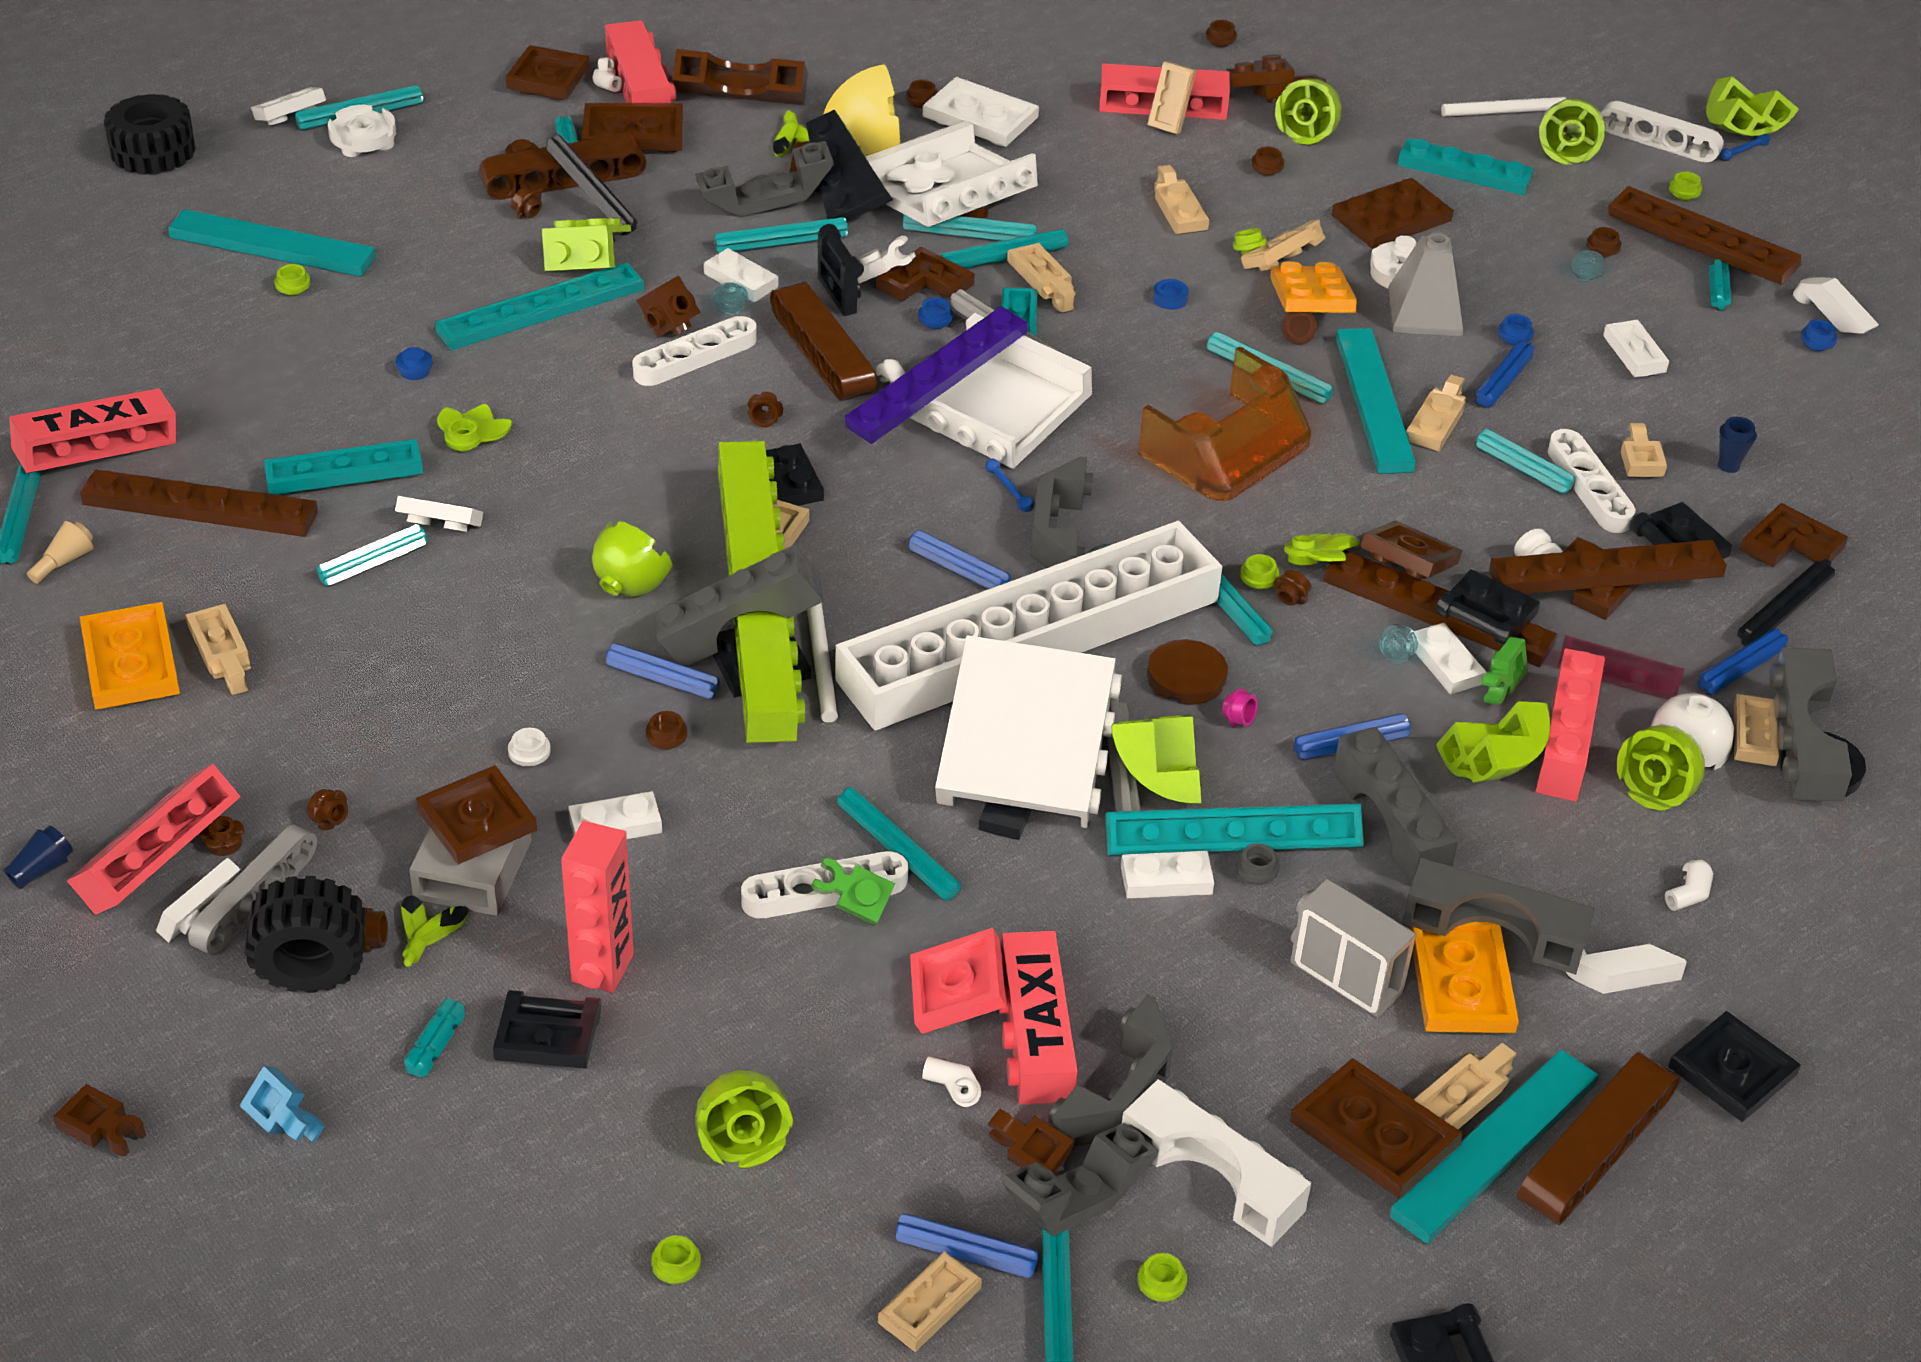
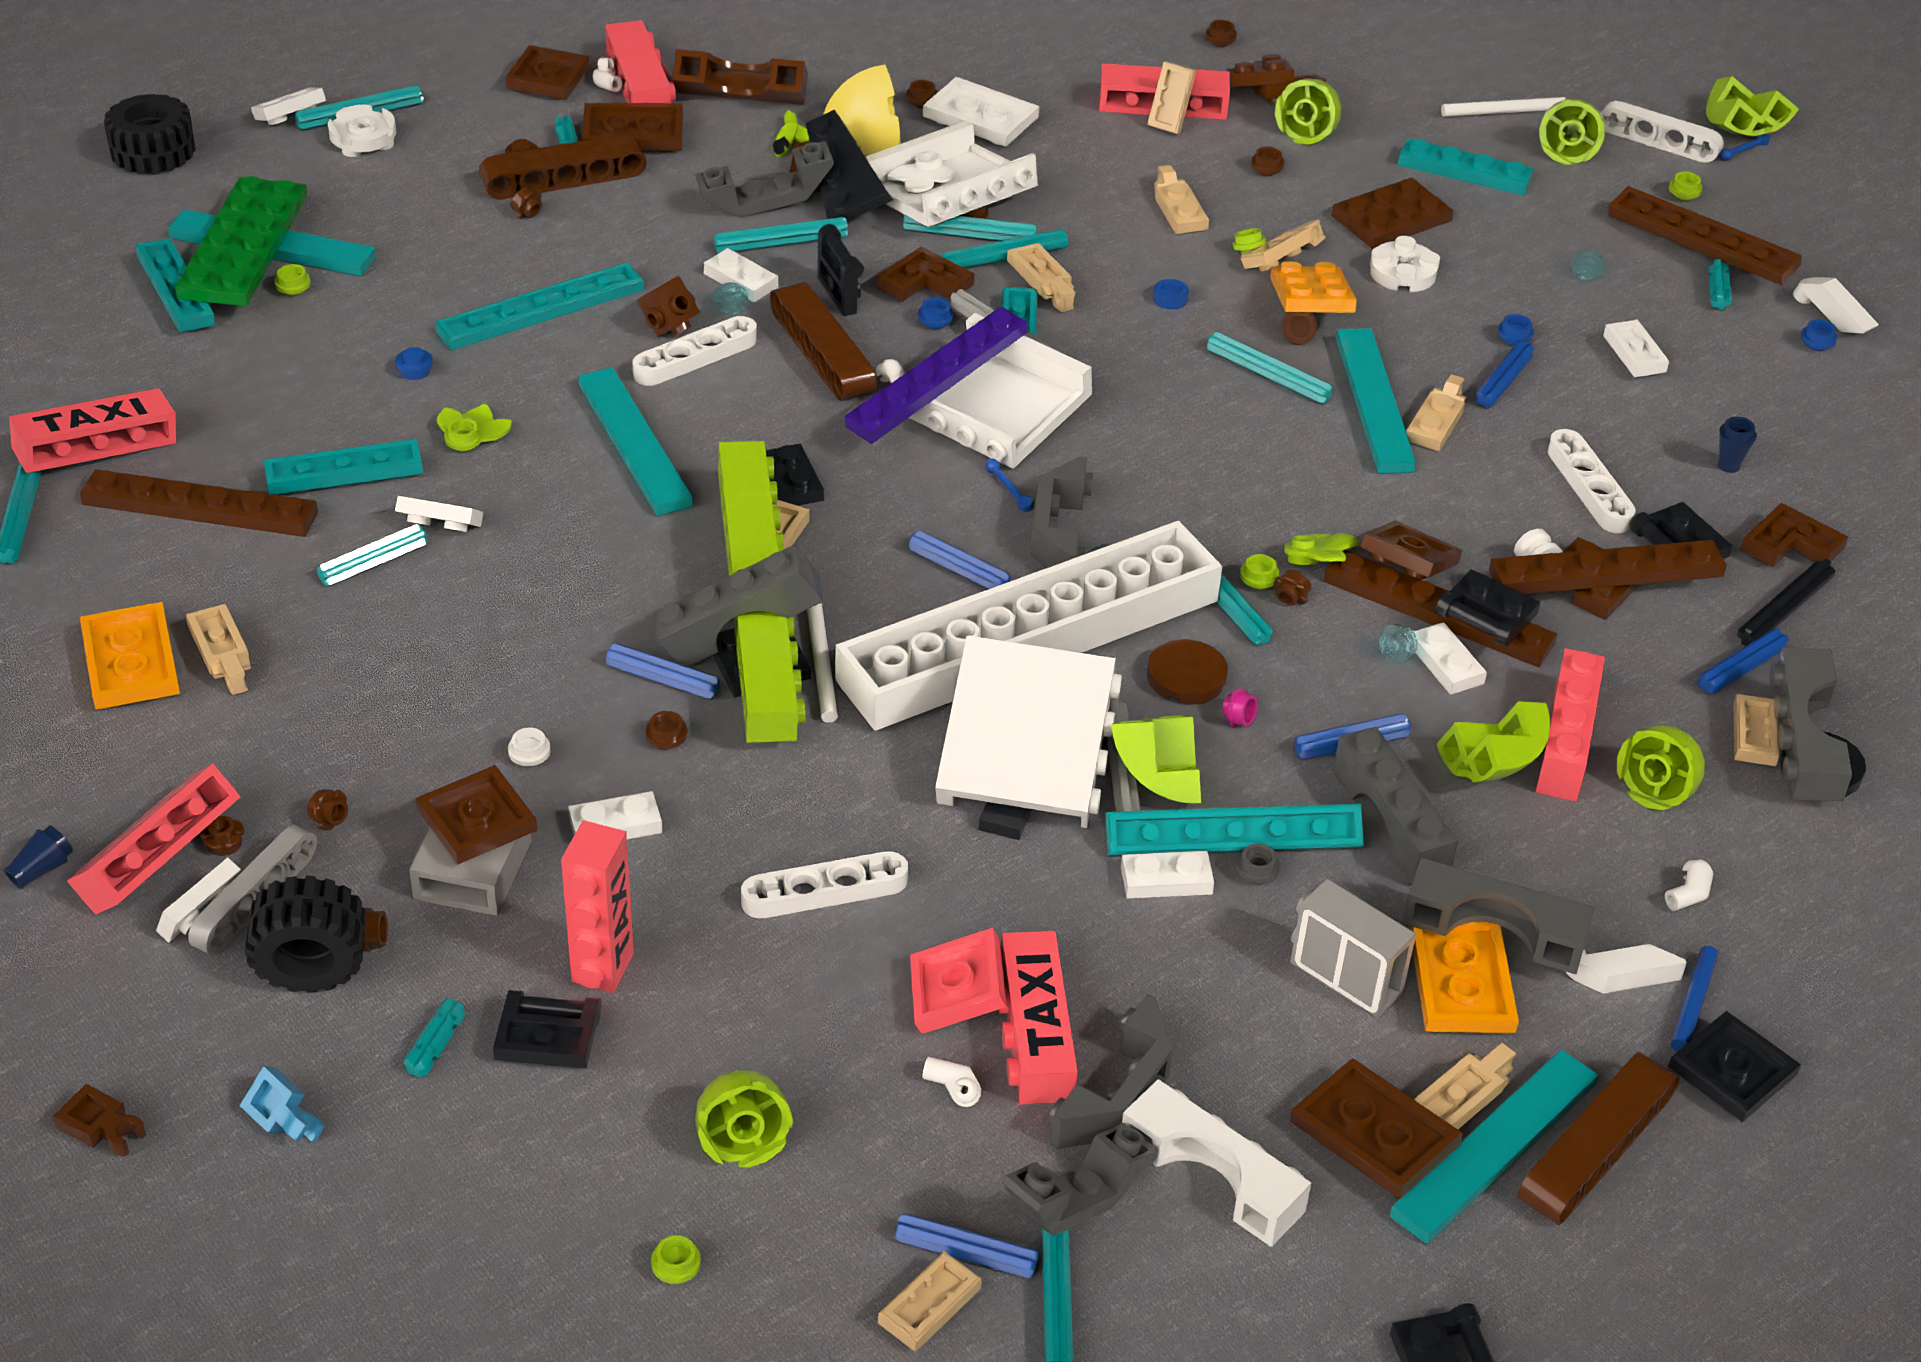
(67, 545): tan cone -> none
(164, 270): none -> teal plate
(242, 241): none -> green plate
(424, 933): lime piece -> none
(581, 243): bracket -> none
(589, 181): axle -> none
(627, 561): lime cylinder -> none
(635, 442): none -> teal tile
(761, 417): reddish brown plate -> none
(860, 893): bright green plate -> none
(879, 263): white plate -> none
(897, 841): teal axle -> none
(1030, 1143): reddish brown plate -> none
(1162, 1277): lime plate -> none
(1242, 448): clear orange windscreen -> none
(1425, 290): light grey slope -> none
(1507, 670): bright green plate -> none
(1525, 461): teal axle -> none
(1604, 241): reddish brown plate -> none
(1631, 670): clear pink slope -> none
(1642, 456): tan plate -> none
(1694, 997): none -> blue bar
(1702, 719): white cylinder -> none

